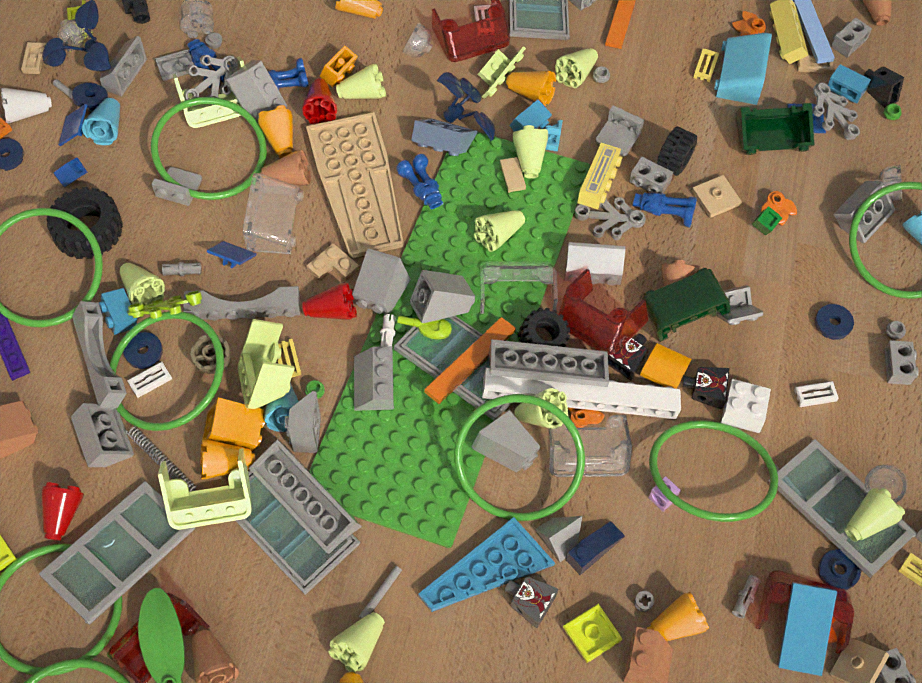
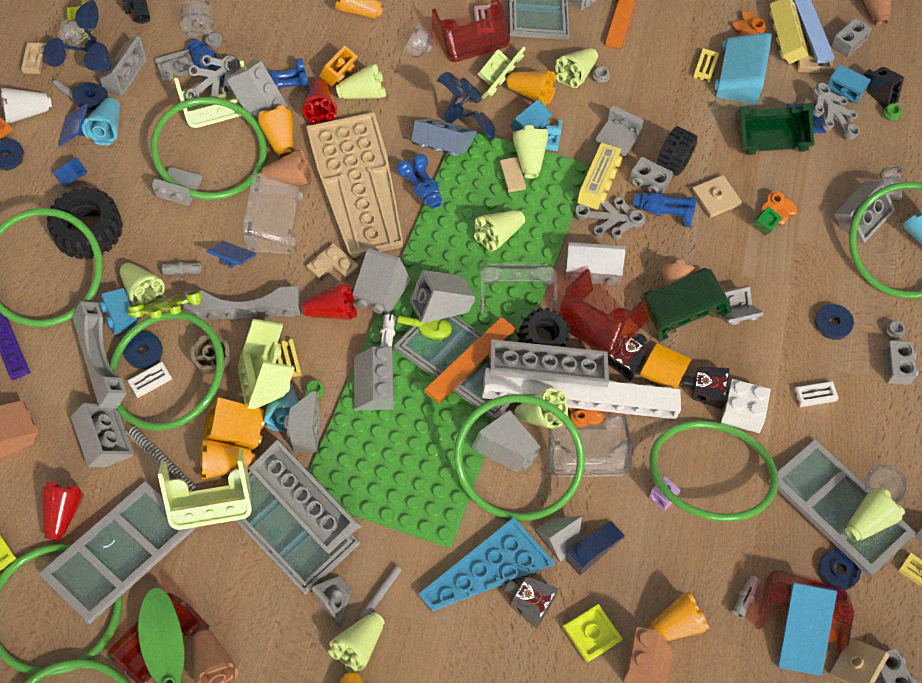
(333, 597): none -> light grey slope
(639, 606): light grey bush -> none

